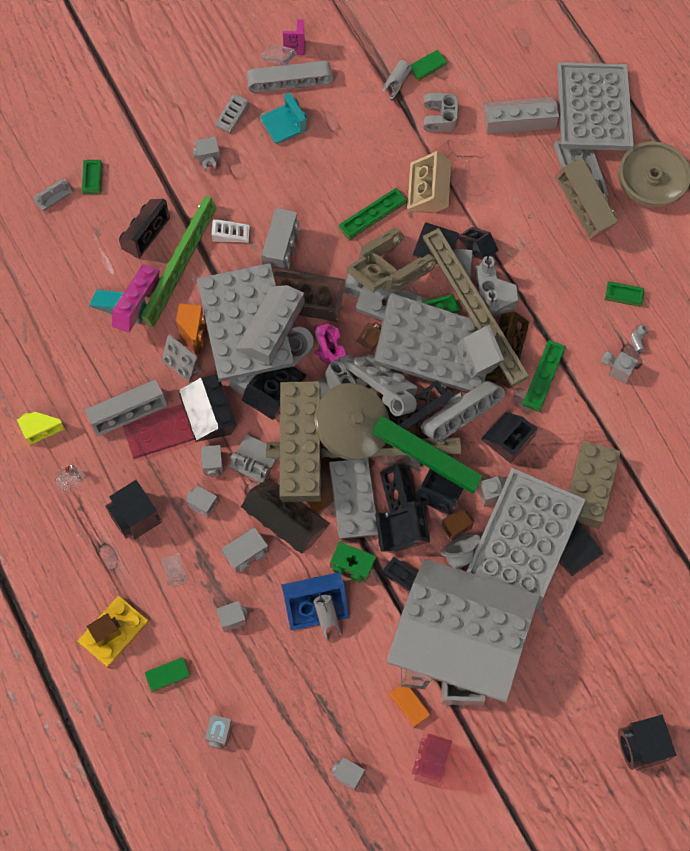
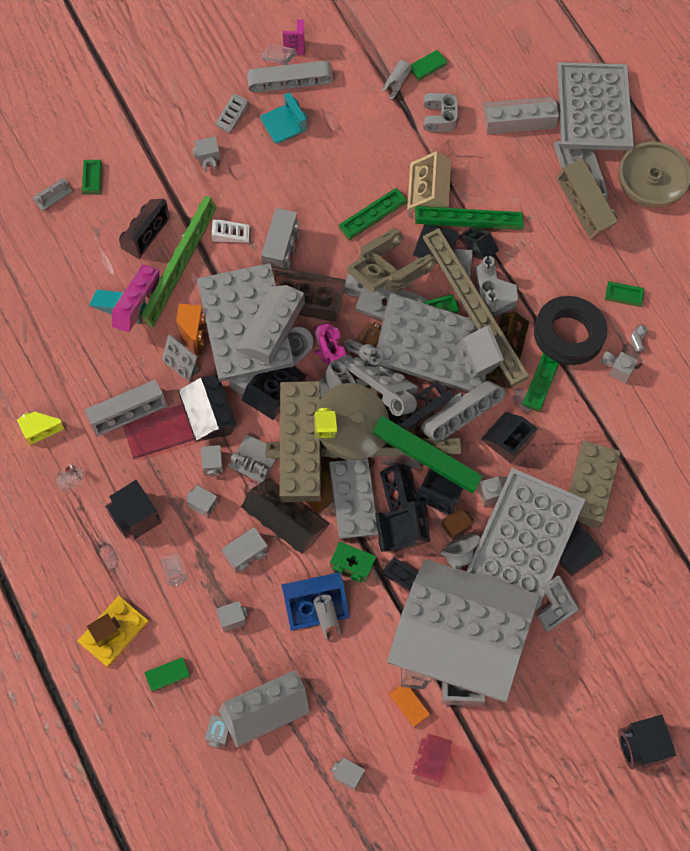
(265, 708): none -> light grey slope
(325, 423): none -> neon yellow slope
(366, 352): none -> light grey pin
(469, 218): none -> green tile
(561, 605): none -> light grey tile
(563, 351): none -> black tyre

